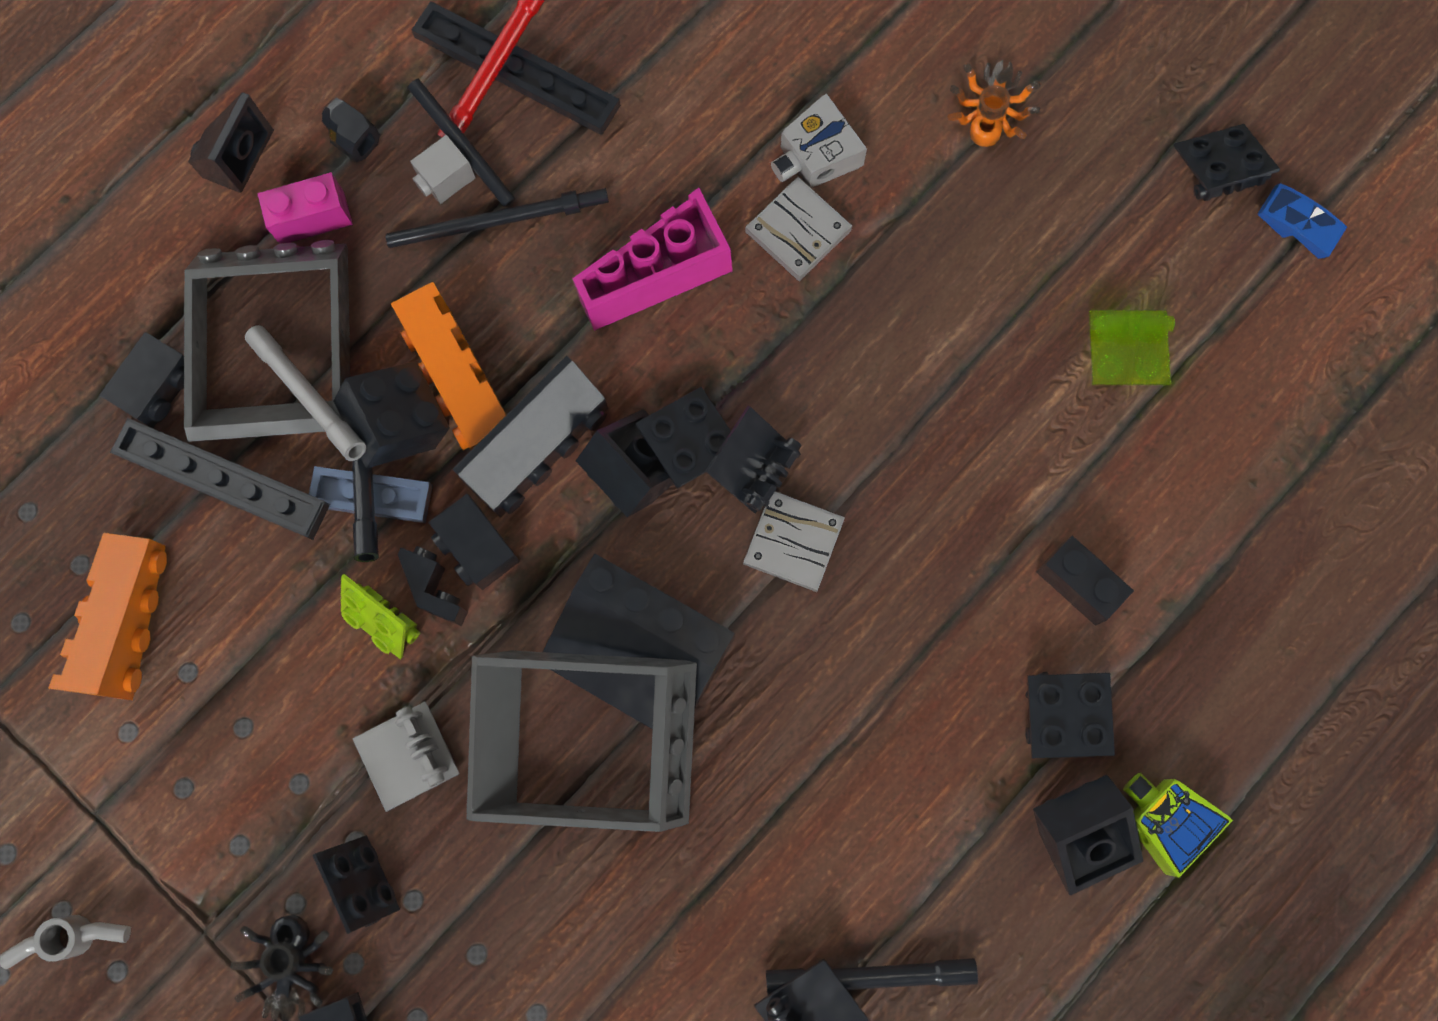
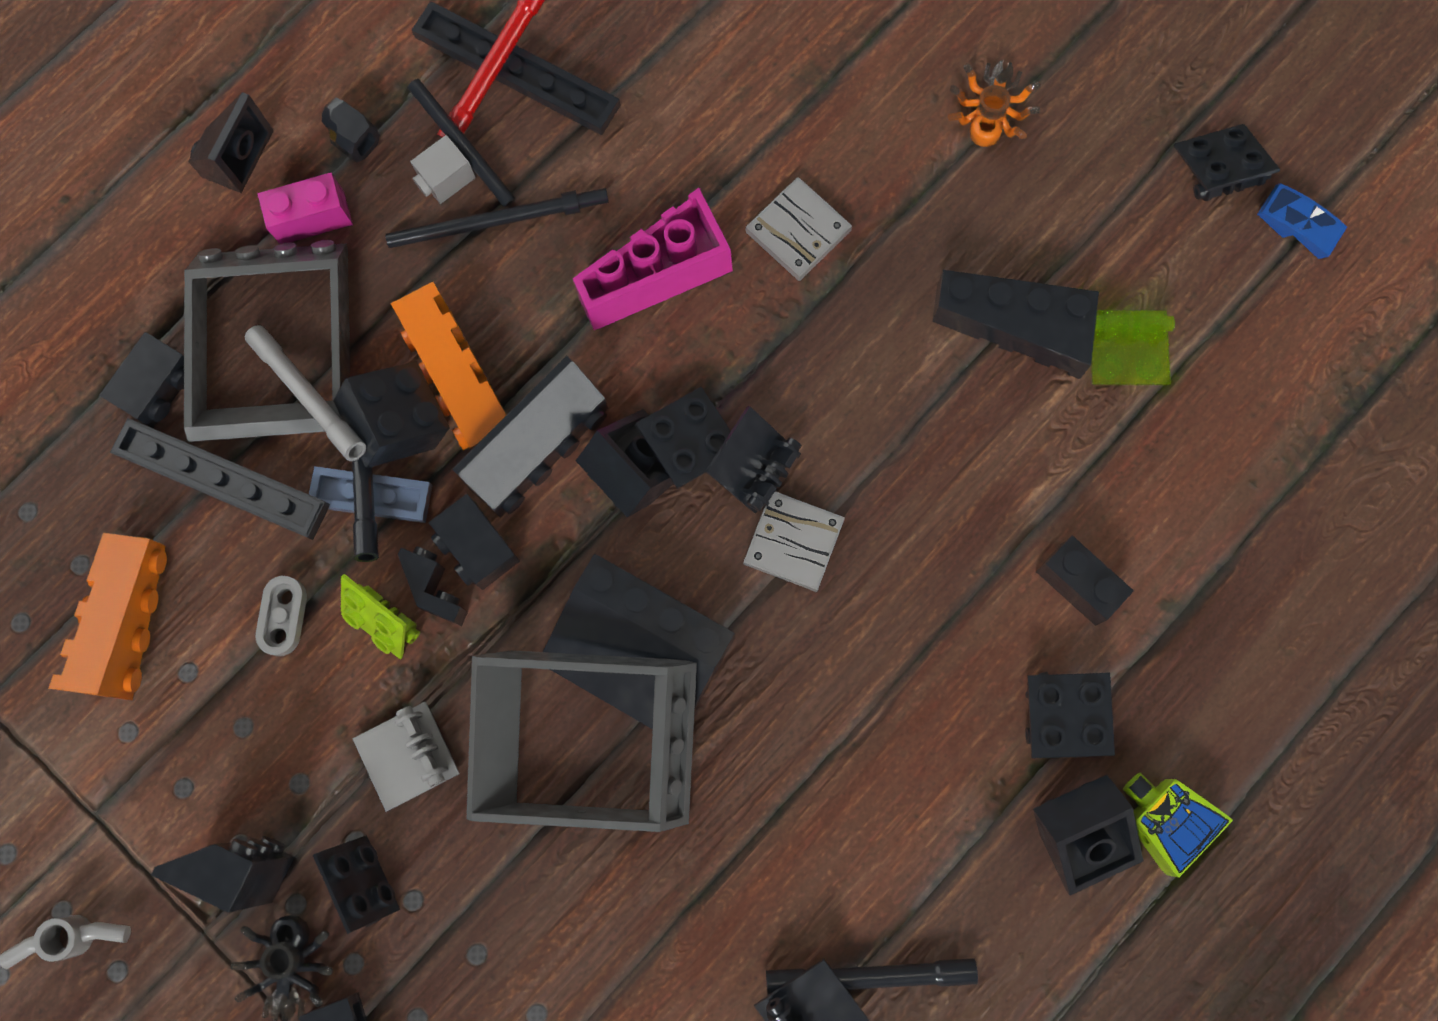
(231, 873): none -> black slope
(279, 616): none -> light grey plate
(819, 146): light grey torso -> none
(1021, 316): none -> black wedge

